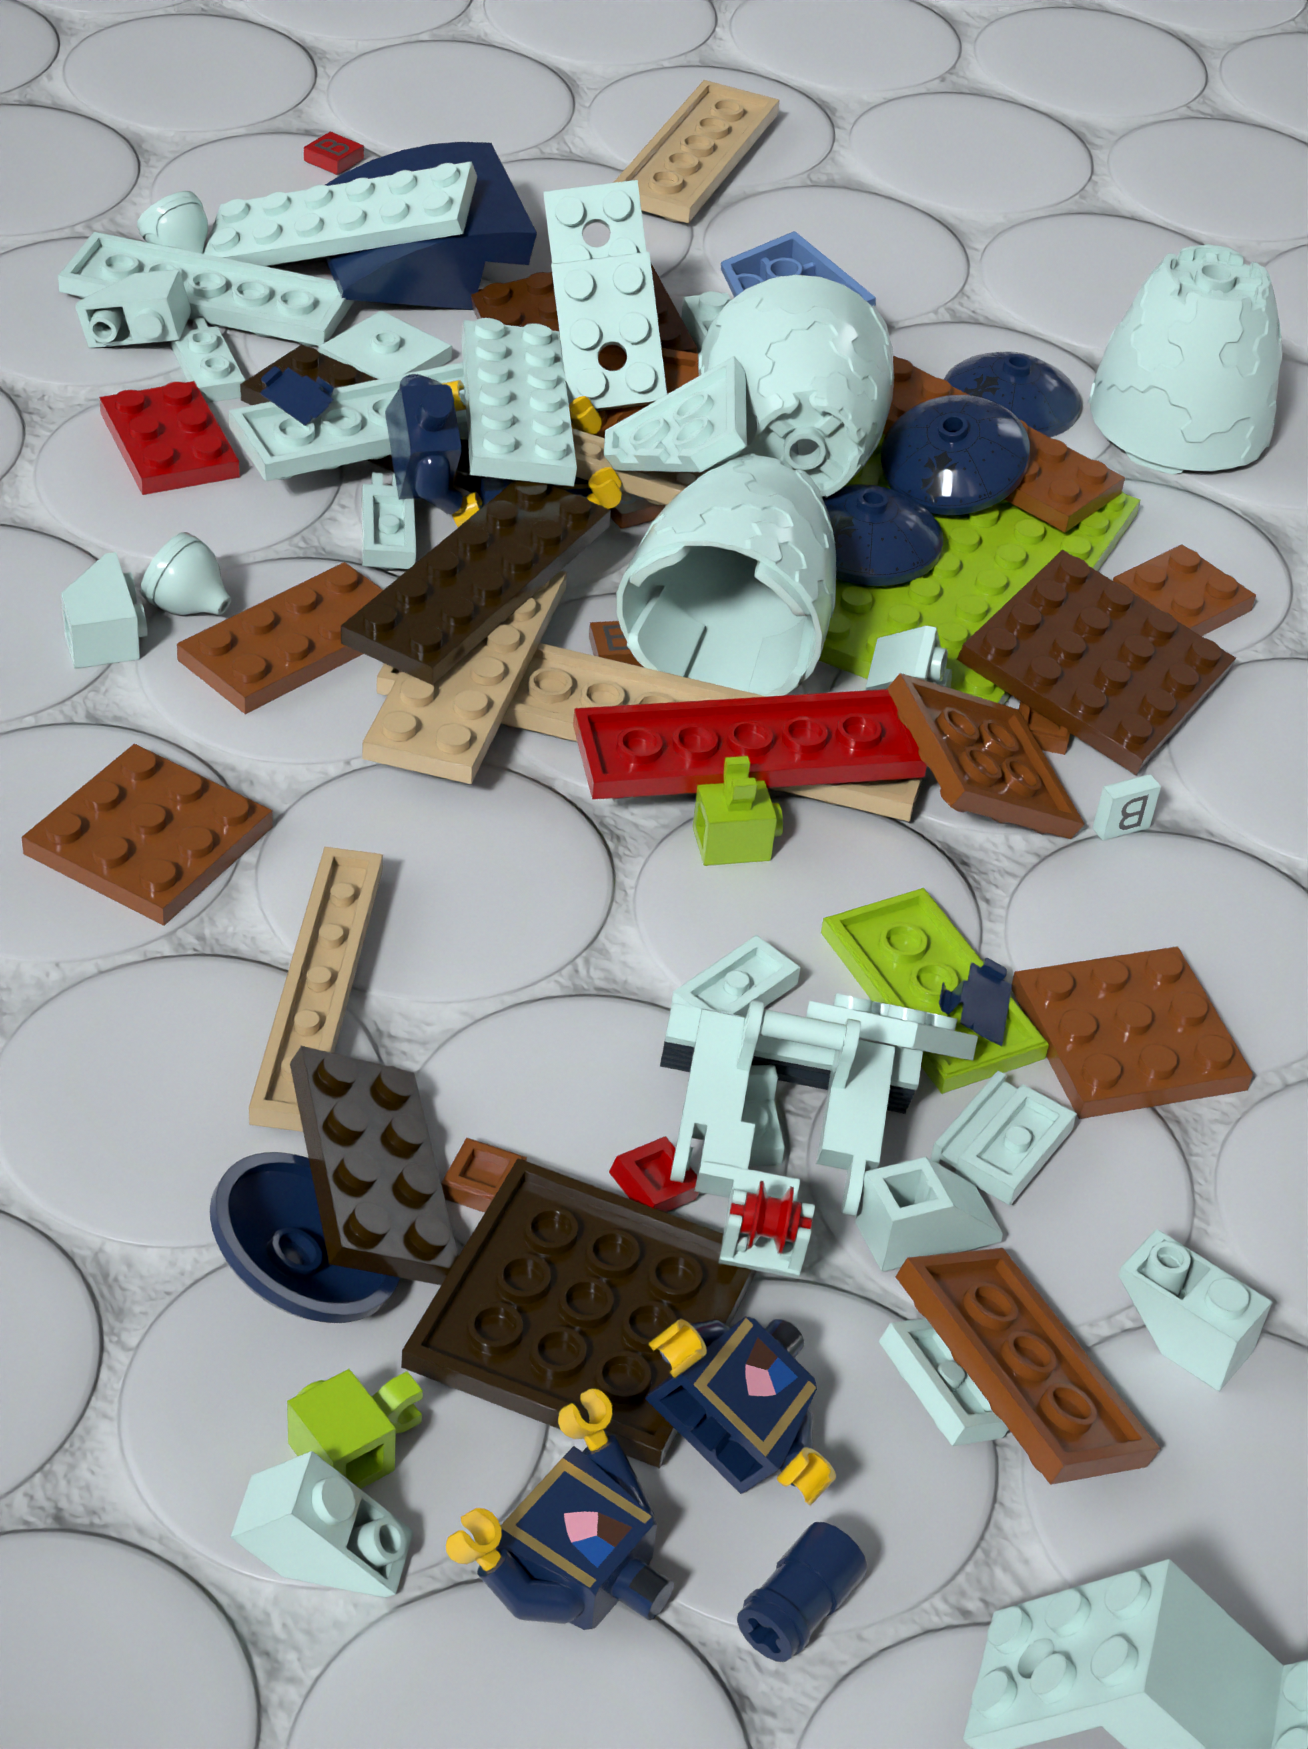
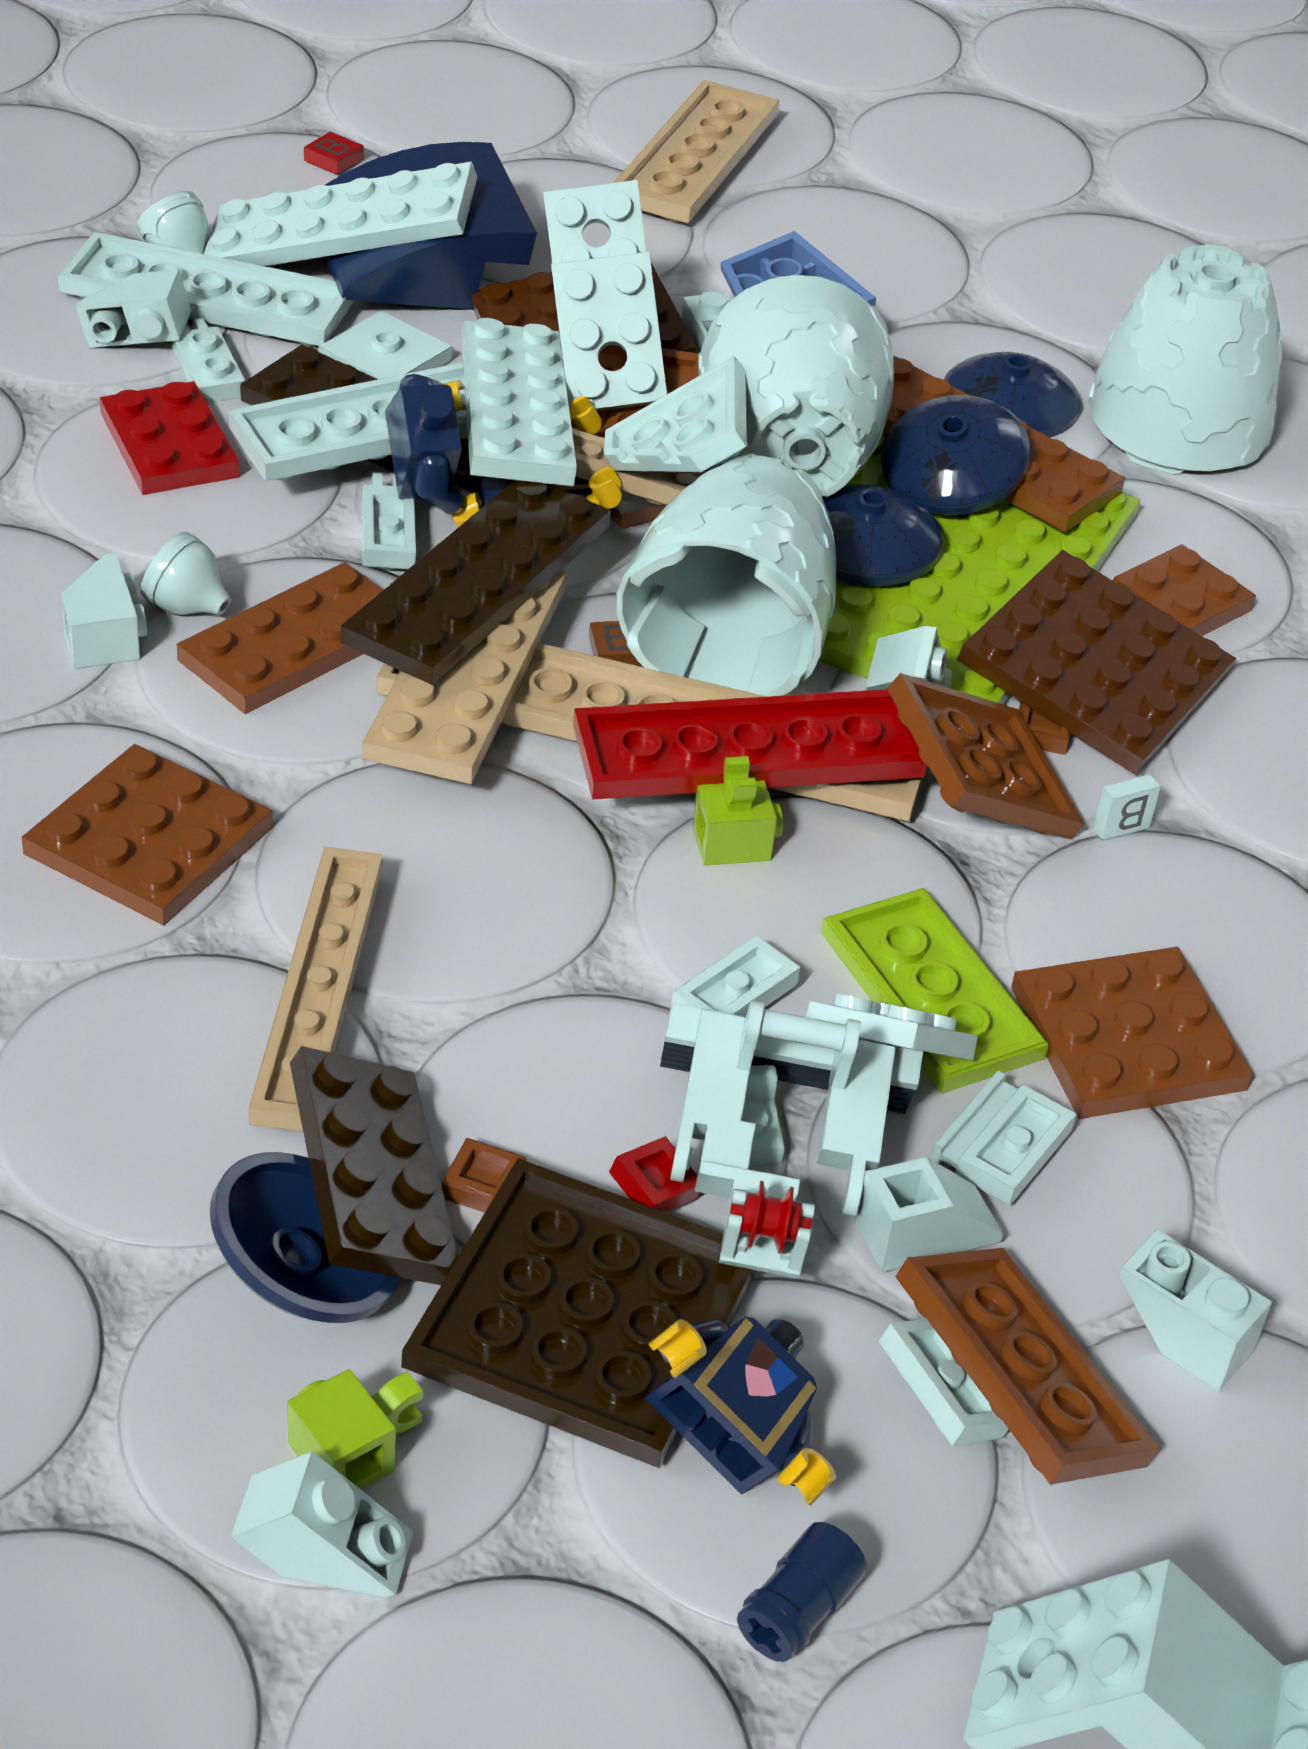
(296, 394): dark blue piece -> none
(575, 1538): dark blue torso -> none
(983, 999): dark blue piece -> none

